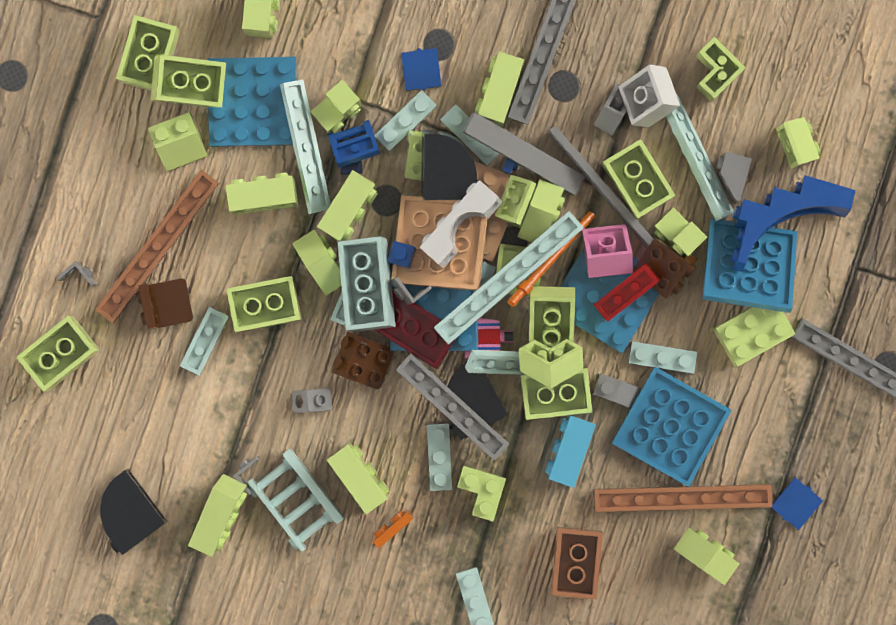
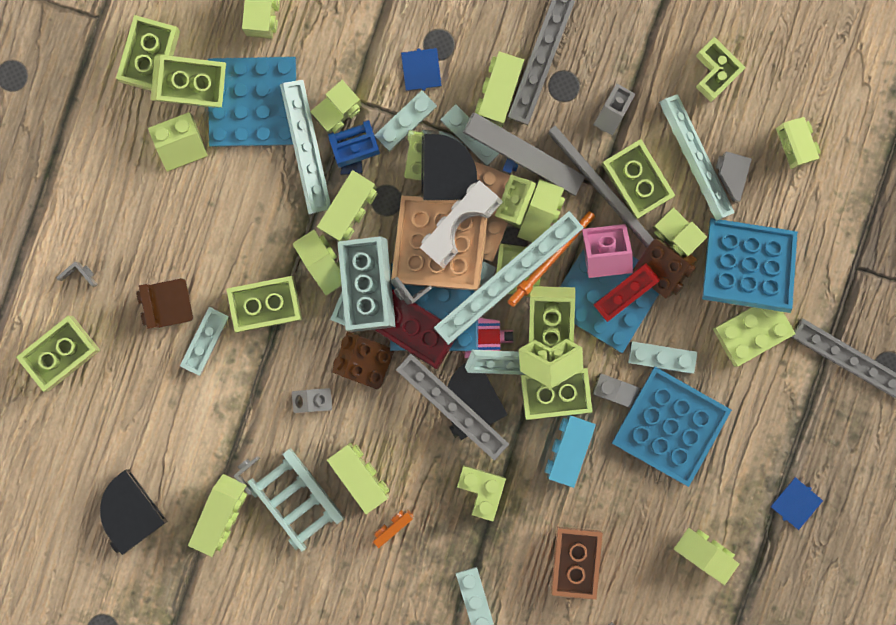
(157, 246): nougat plate -> none
(262, 194): yellowish green brick -> none
(401, 254): blue plate -> none
(439, 457): light aqua plate -> none
(649, 96): white brick -> none
(683, 497): nougat plate -> none
(808, 198): blue arch -> none

